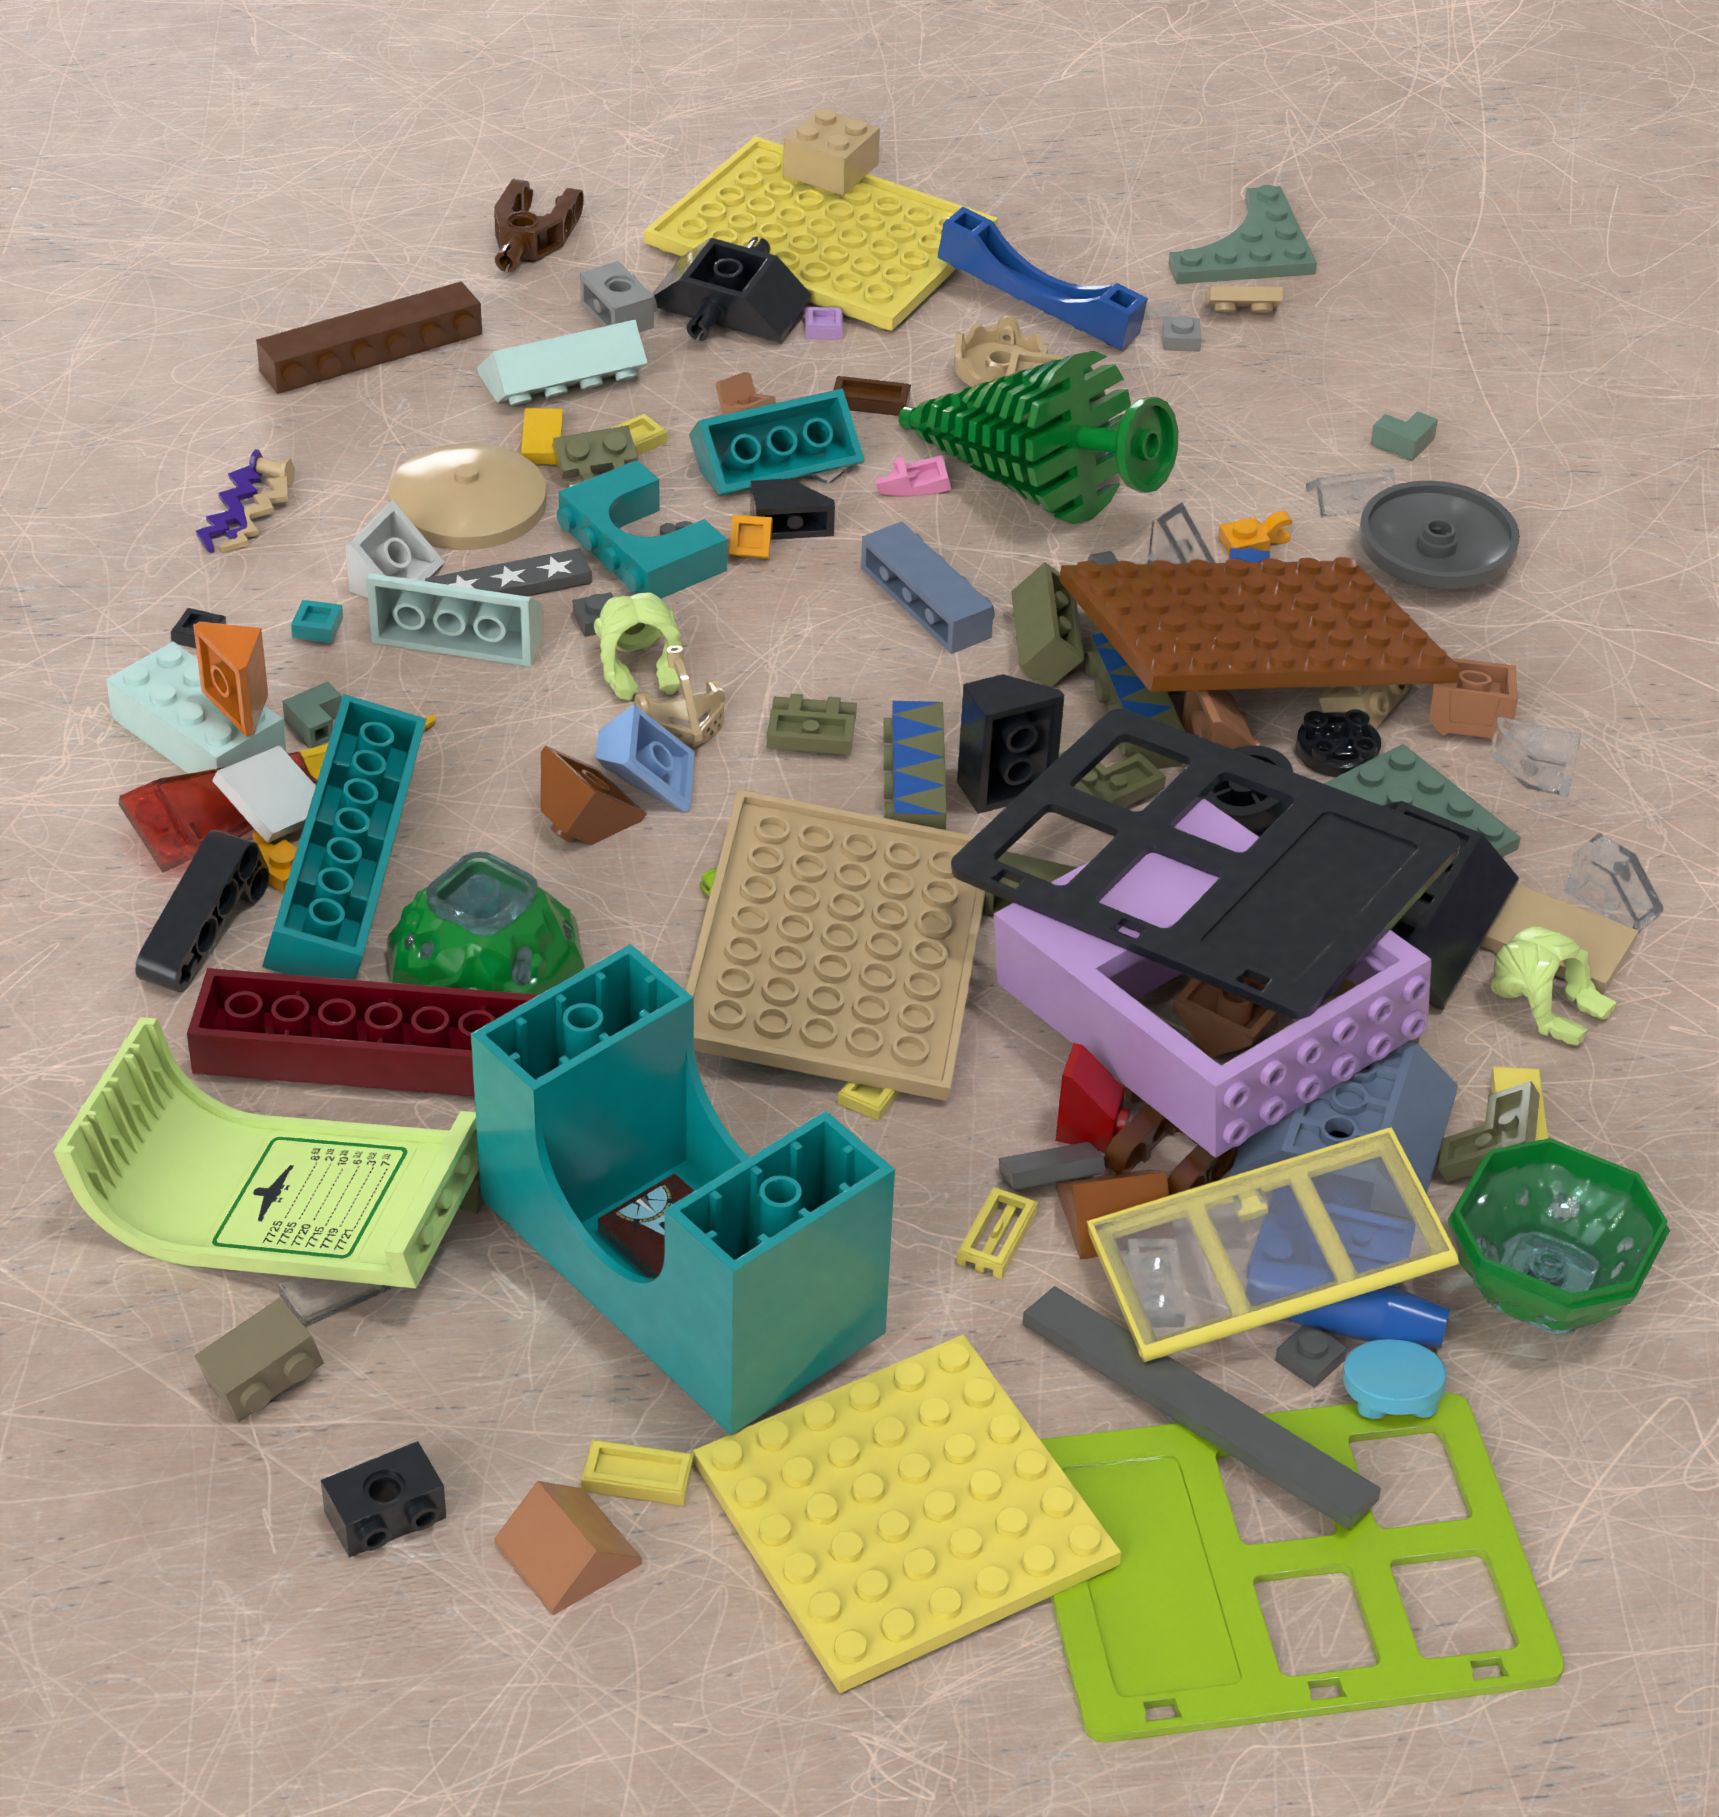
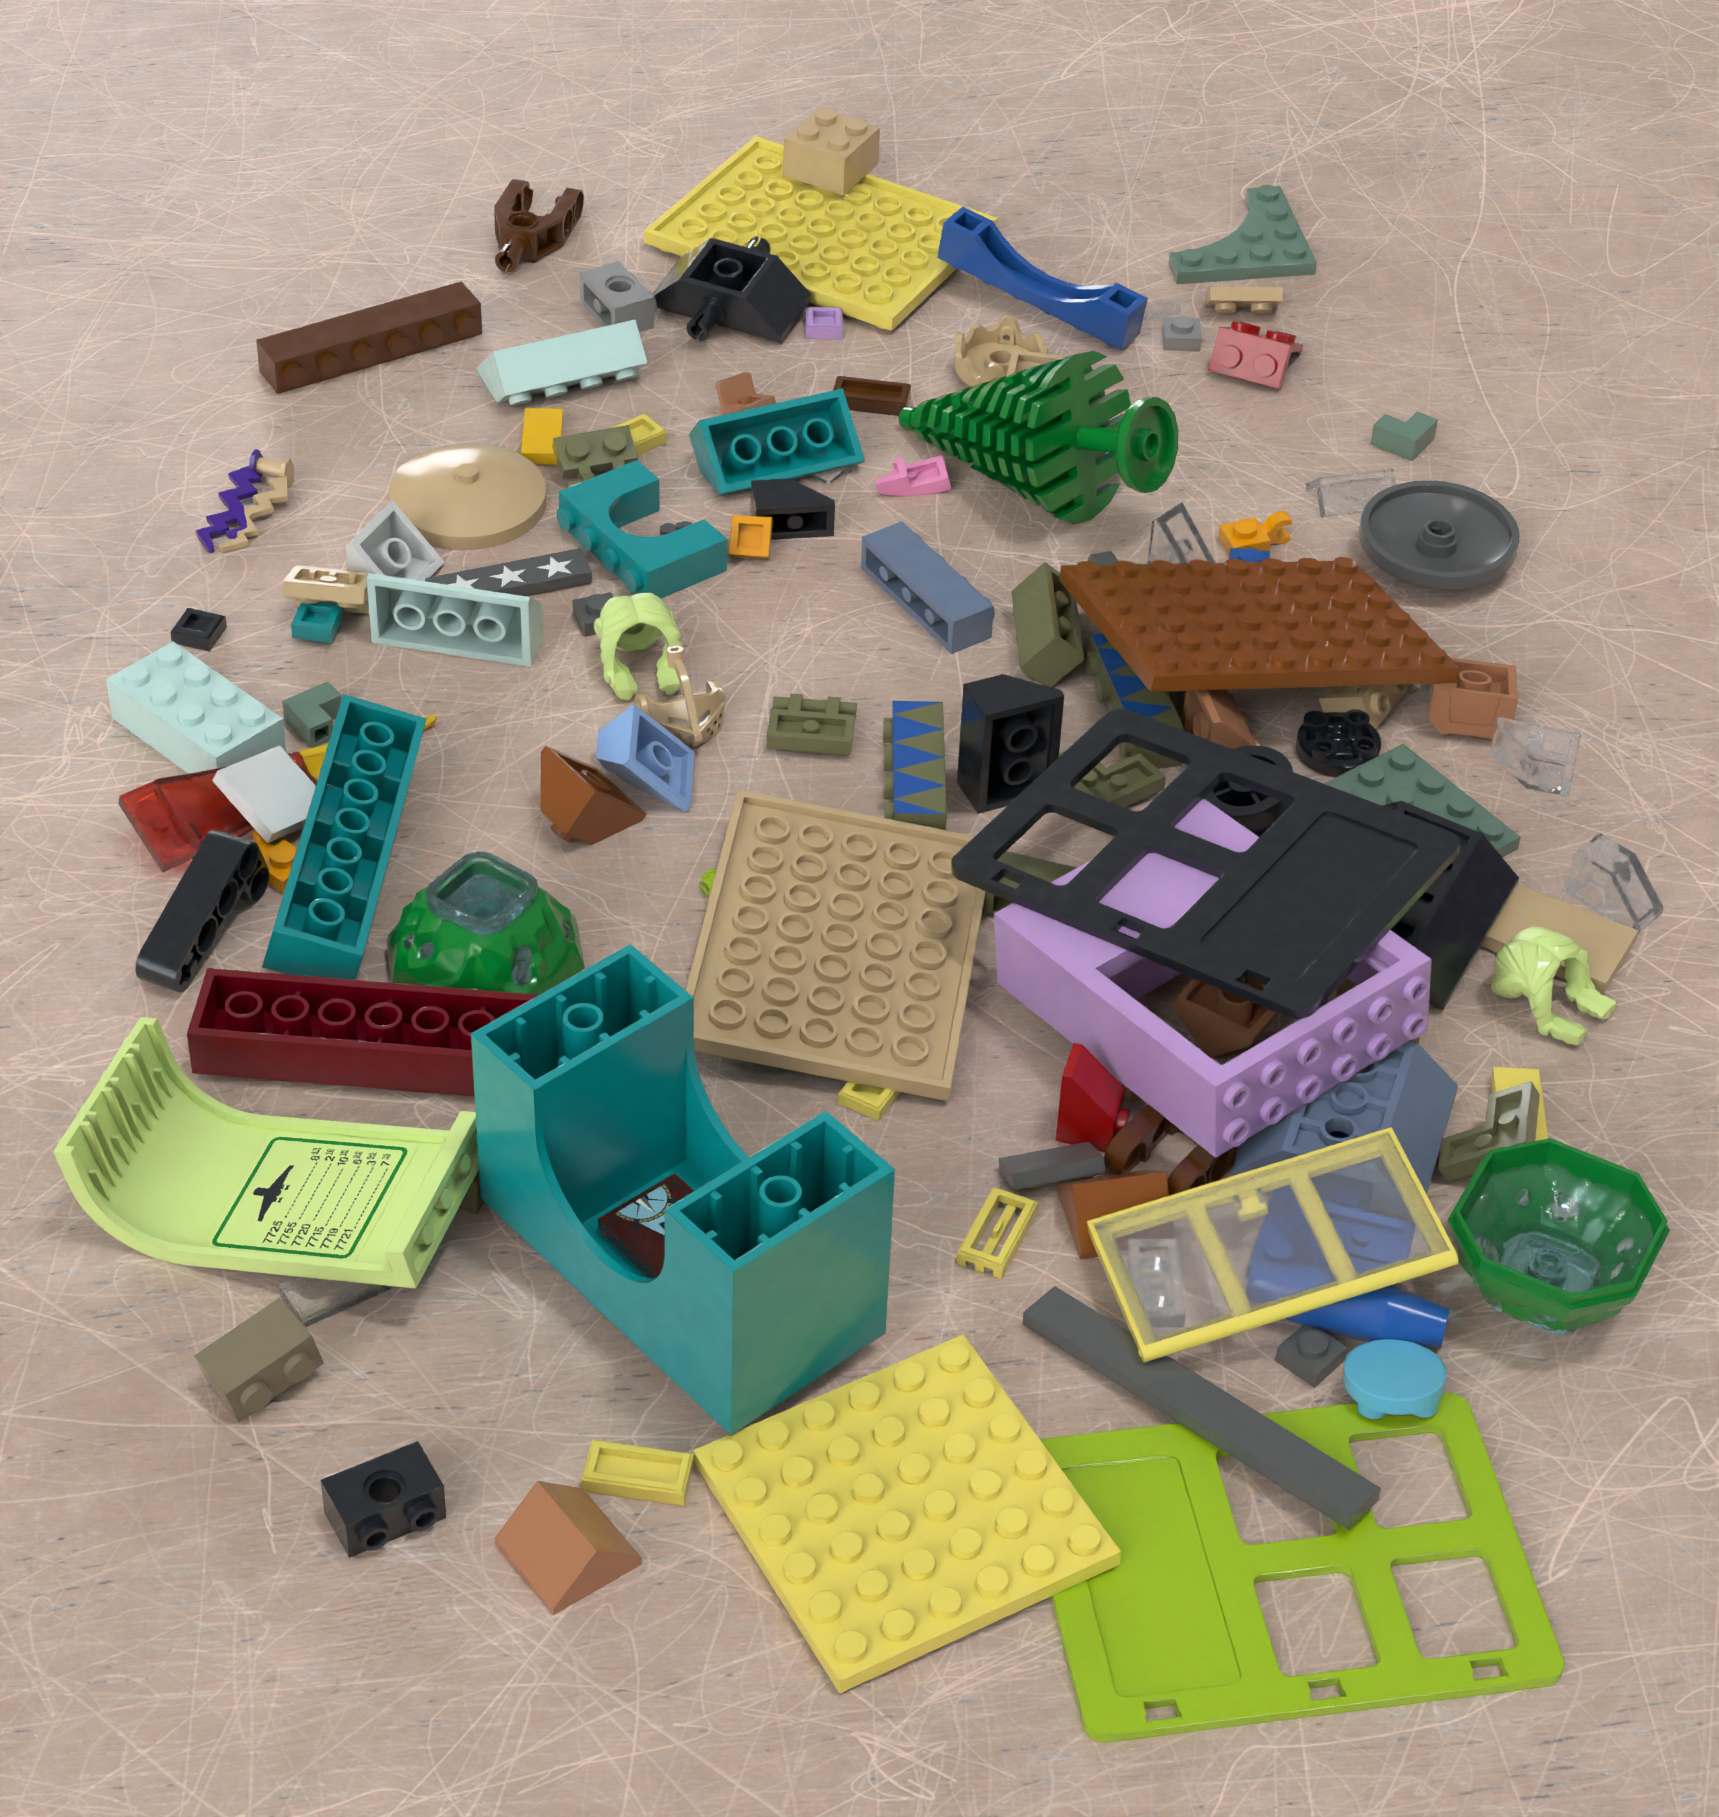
(233, 671): orange slope -> none
(327, 585): none -> tan bracket
(1251, 355): none -> bracket

